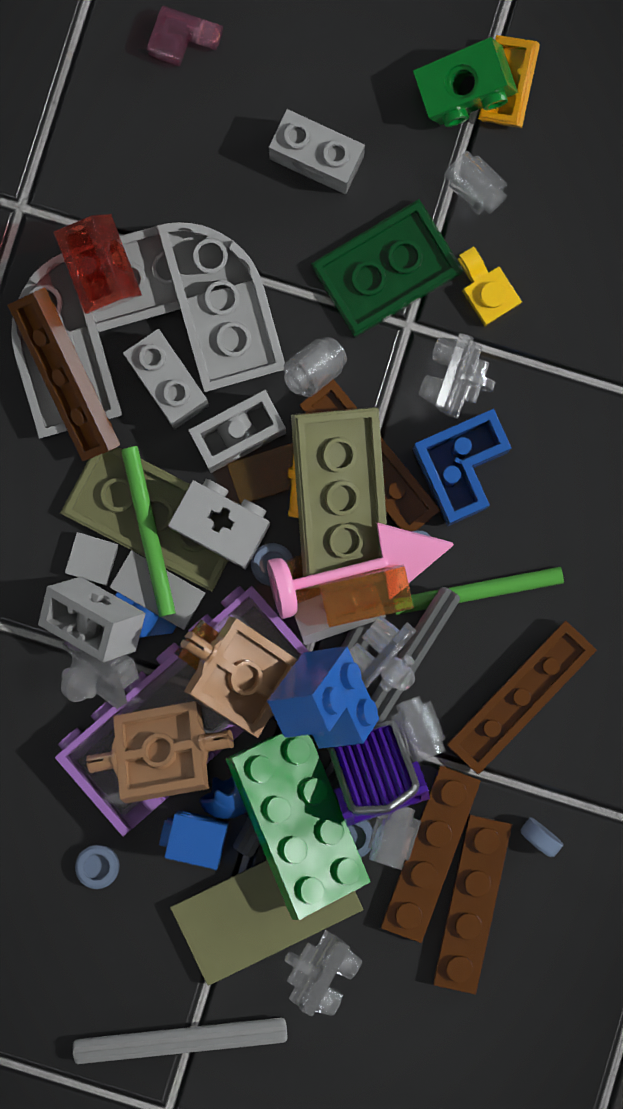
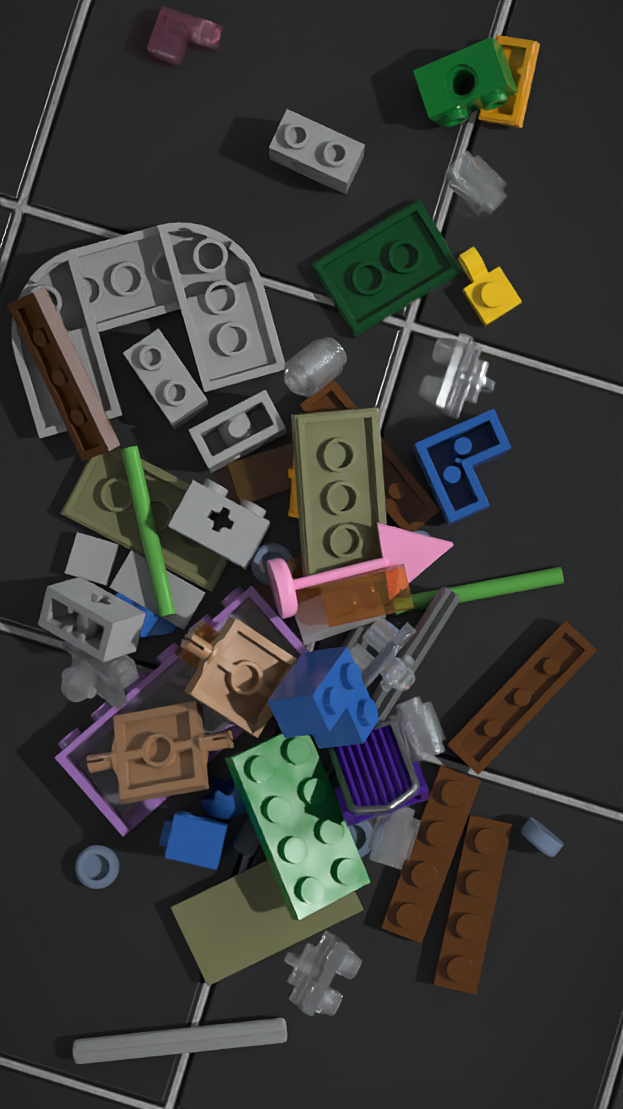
(97, 263): clear red brick -> none

